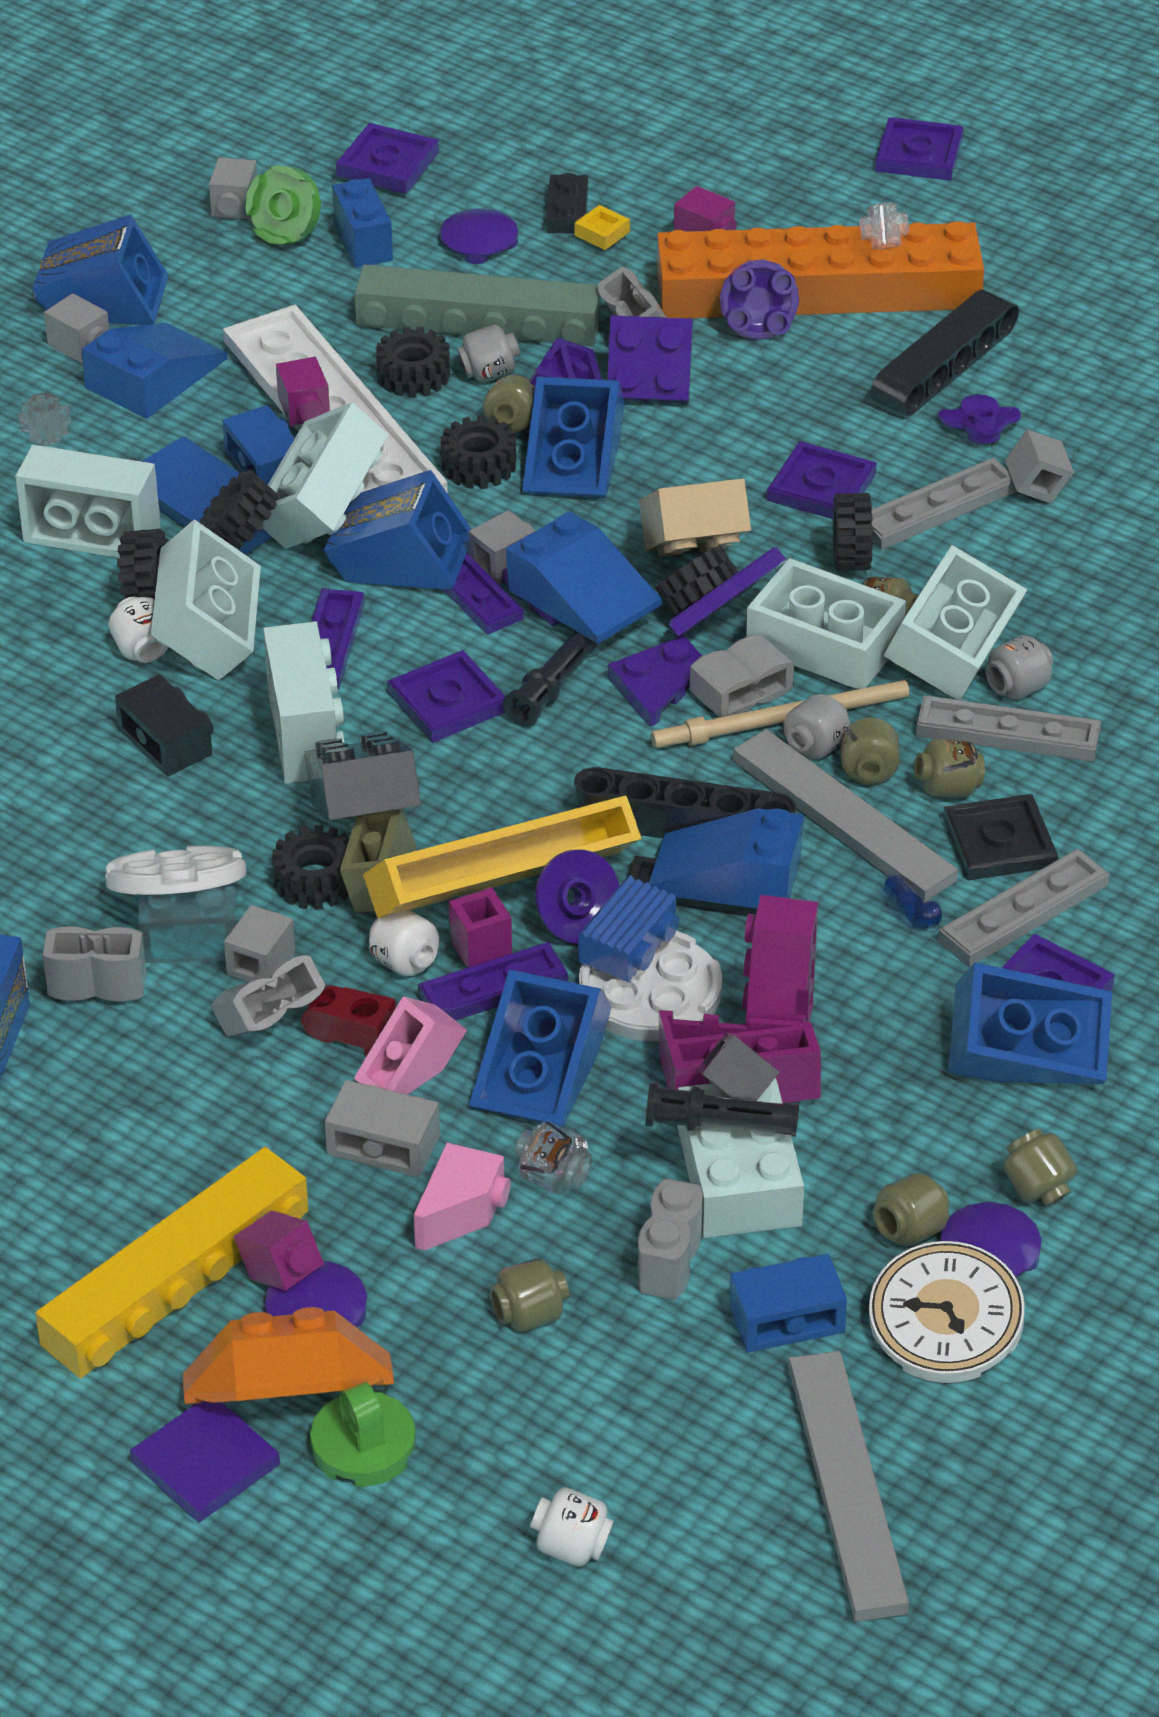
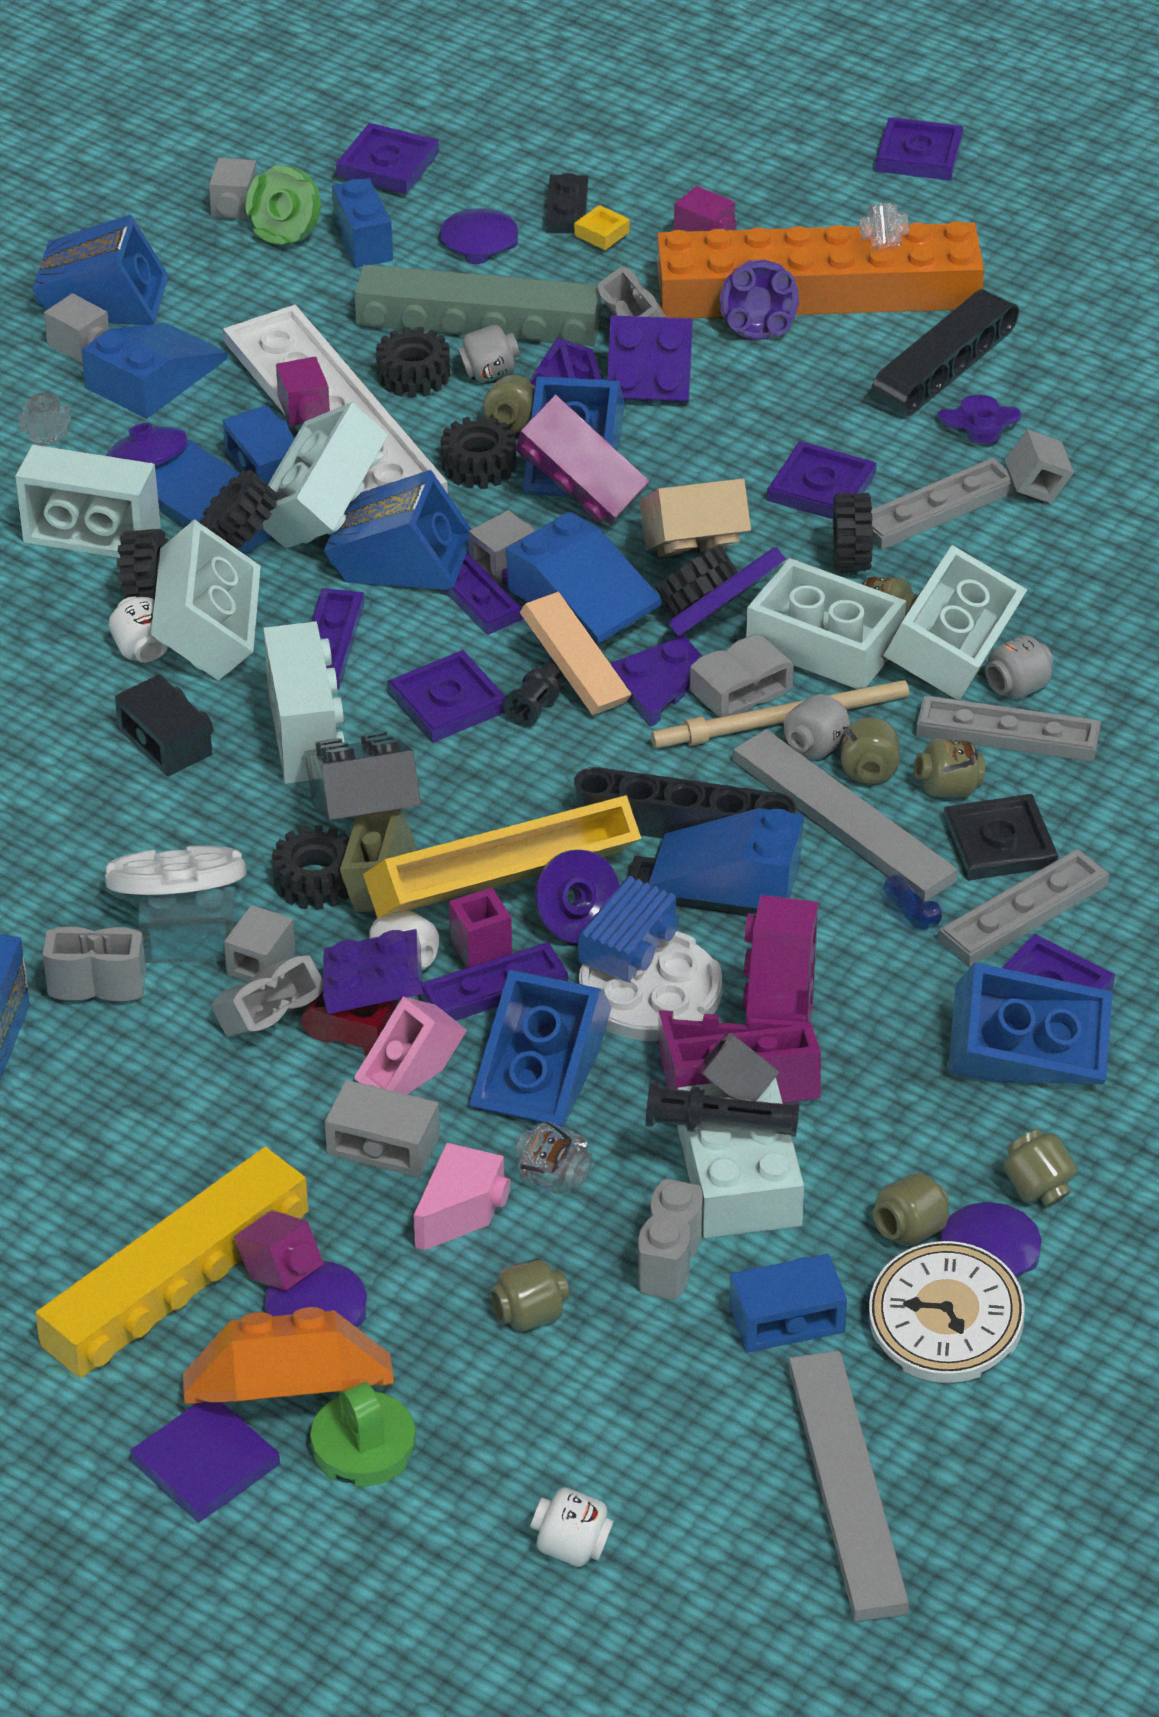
(150, 444): none -> dark purple dish
(372, 970): none -> dark purple plate
(575, 653): none -> light nougat tile
(580, 462): none -> wedge

